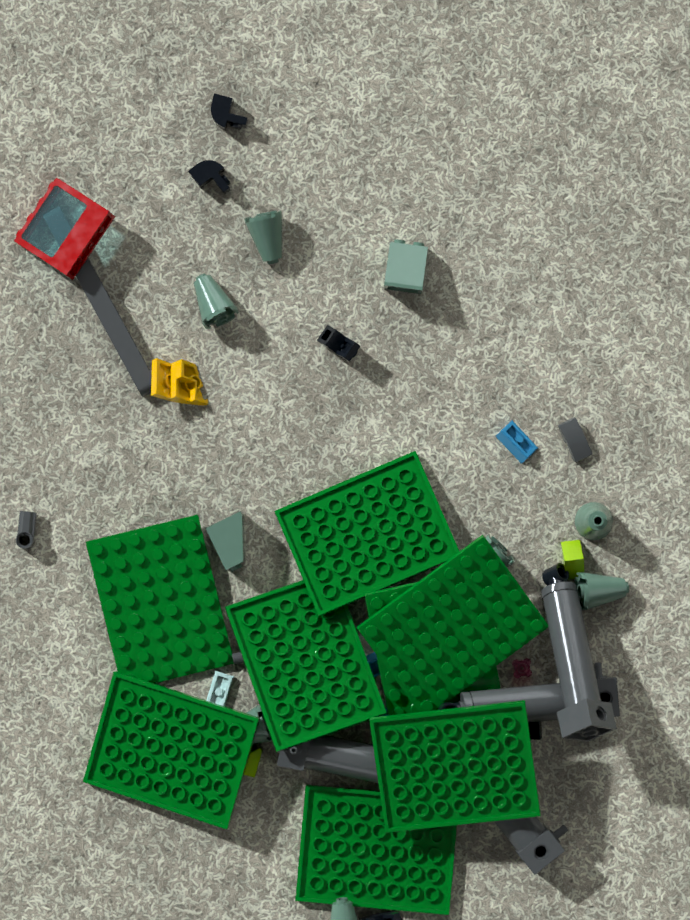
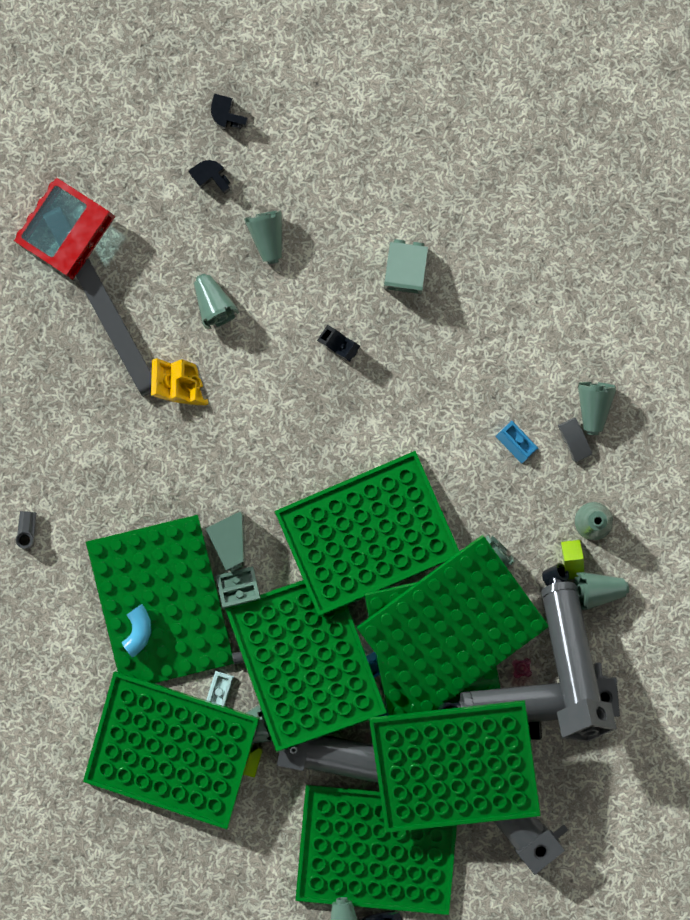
(140, 631): none -> medium azure cylinder
(238, 587): none -> sand green slope
(595, 405): none -> sand green cone

